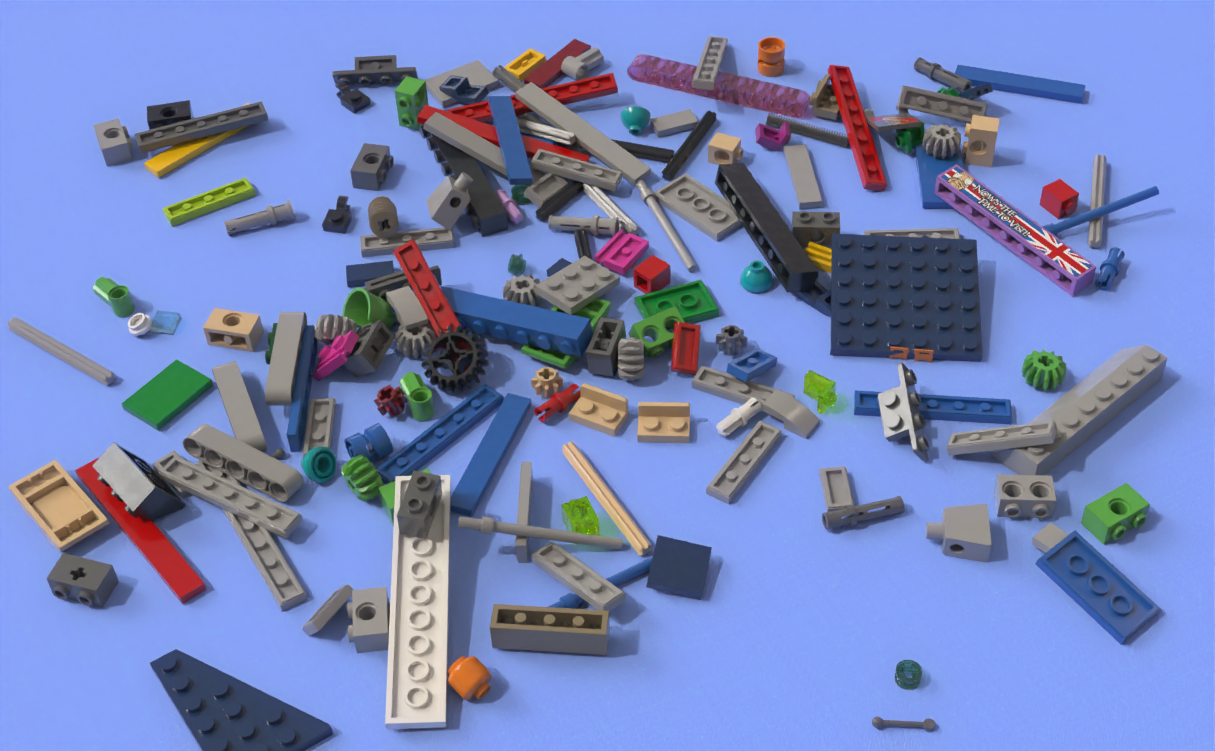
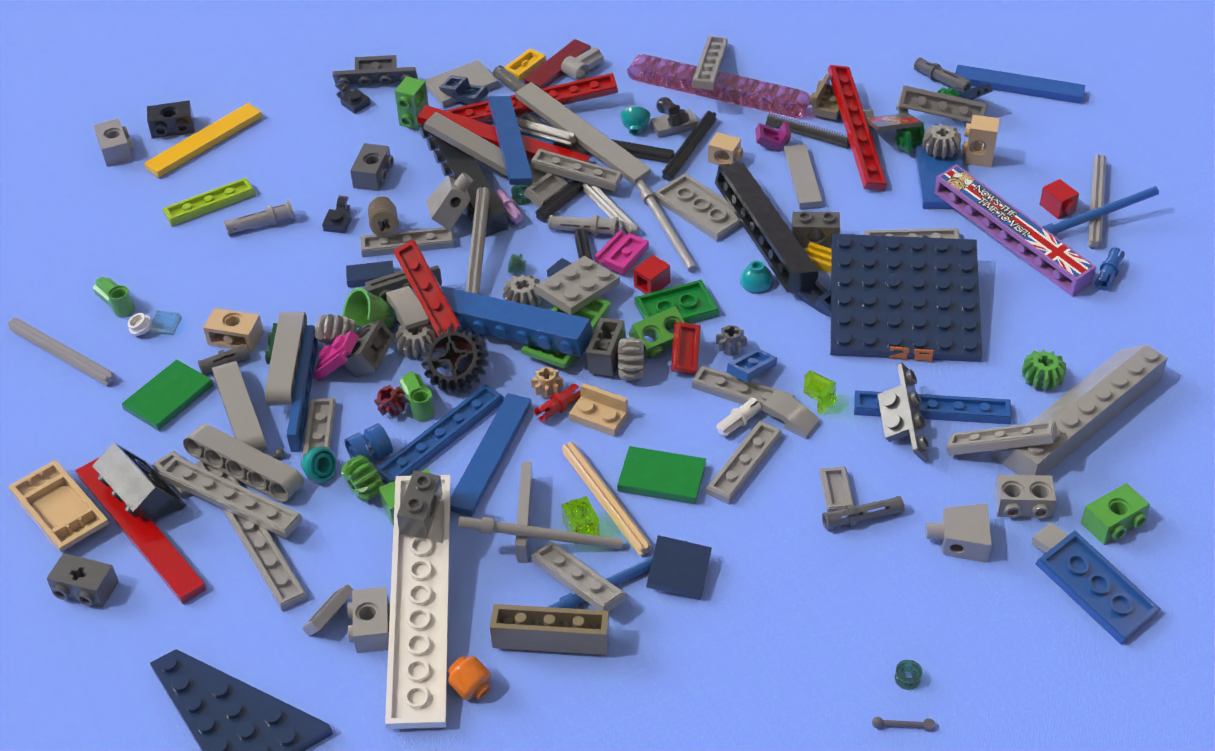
(201, 127): dark grey plate -> none
(236, 354): none -> dark grey pin
(478, 240): none -> light grey axle
(662, 474): none -> green tile
(663, 422): tan bracket -> none
(676, 115): none -> black piece
(771, 56): orange wheel -> none

